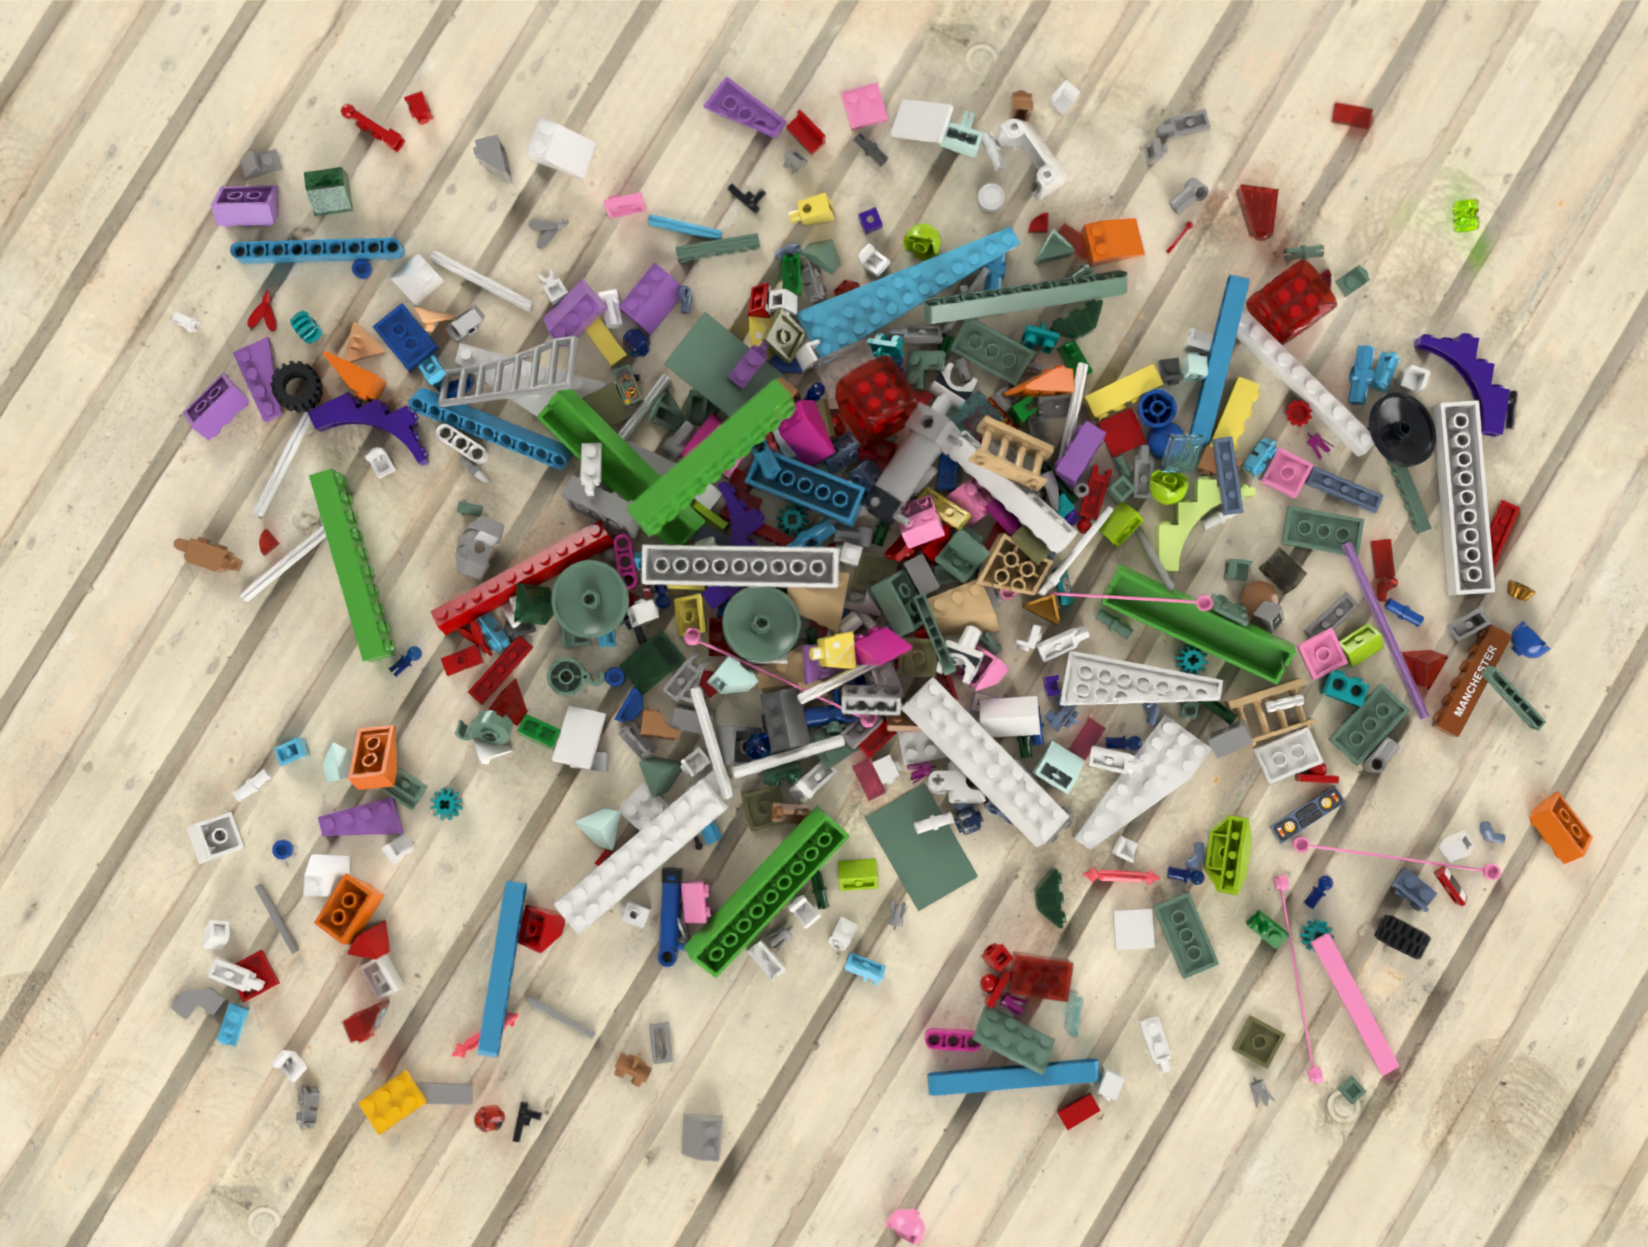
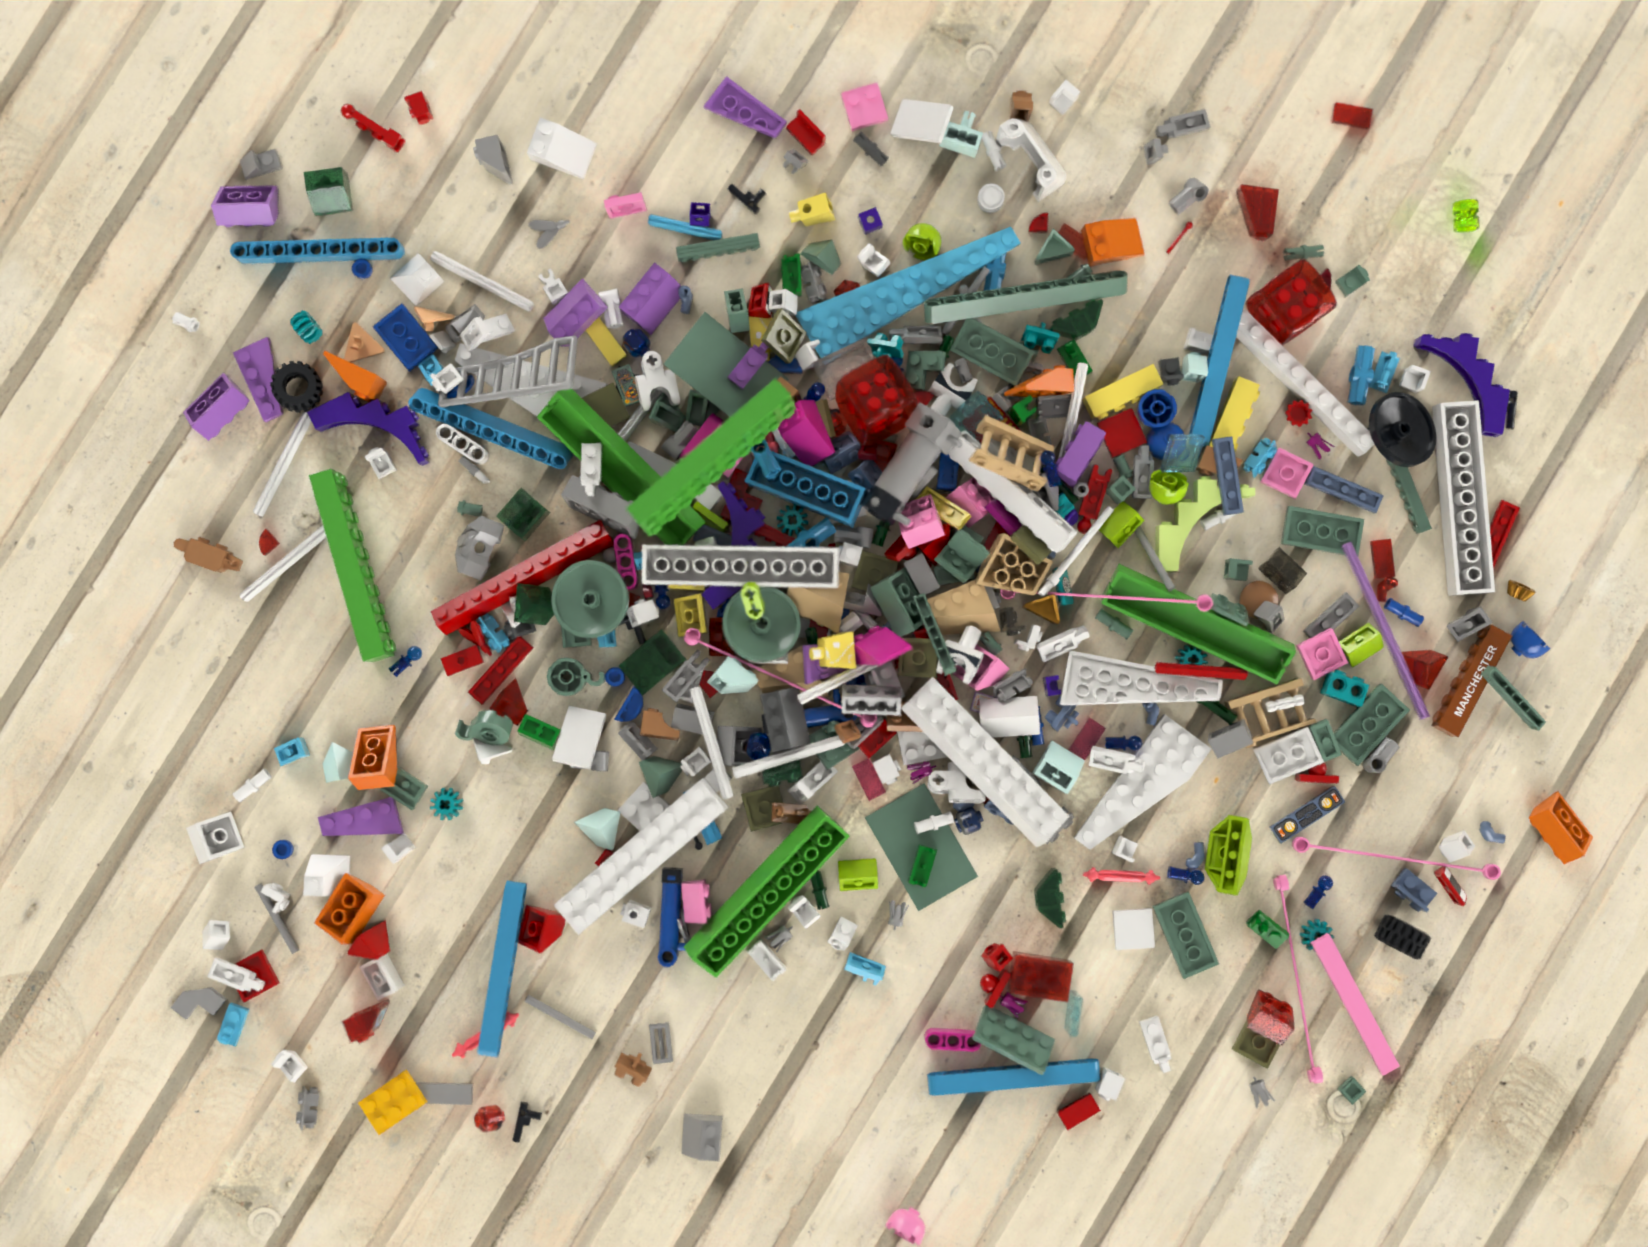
(265, 310): red piece -> none
(275, 892): none -> white bracket
(442, 341): none -> white slope
(446, 379): none -> white bracket
(485, 330): none -> white bracket
(523, 514): none -> clear green slope
(655, 379): none -> white piece
(699, 213): none -> dark purple piece
(737, 310): none -> sand green brick
(748, 601): none -> lime beam
(787, 250): sand blue arm -> none
(847, 731): none -> medium nougat tile
(922, 865): none -> green hinge
(1005, 688): none -> light grey hinge
(1007, 620): none -> clear smoke bracket
(1047, 458): none -> clear blue pin
(1193, 710): sand green plate -> none
(1200, 670): none -> red axle
(1271, 1017): none -> clear red slope
(1325, 740): none -> sand green plate

